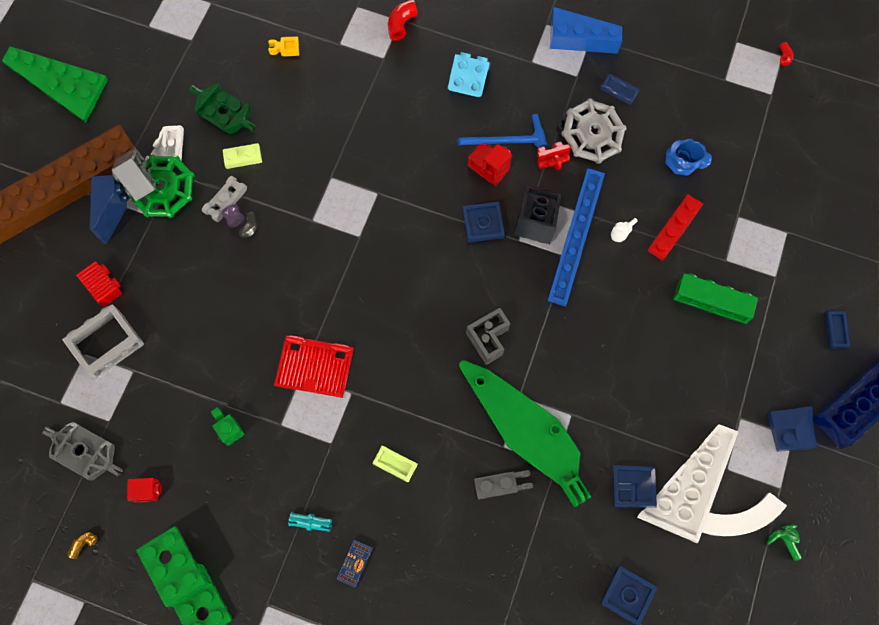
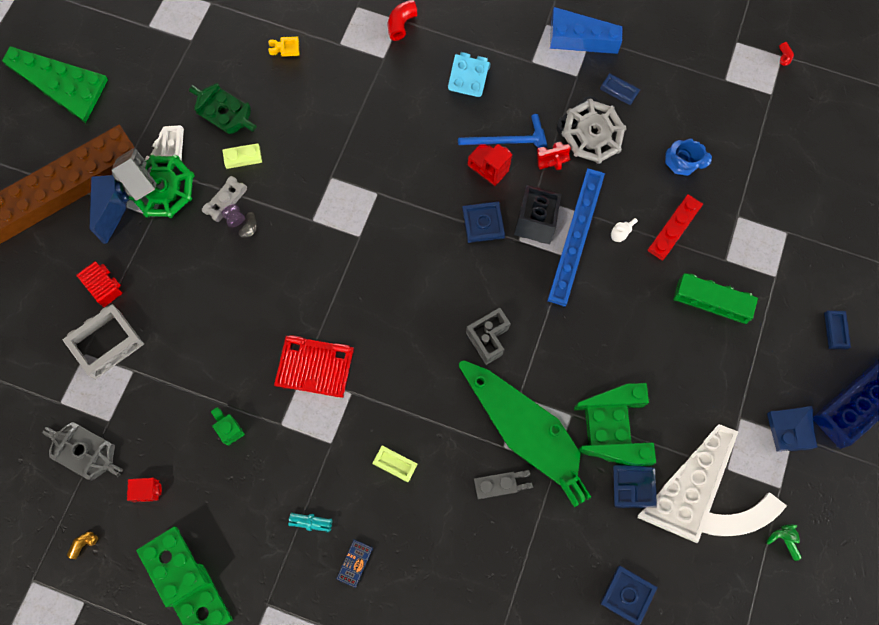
(610, 428): none -> green wedge

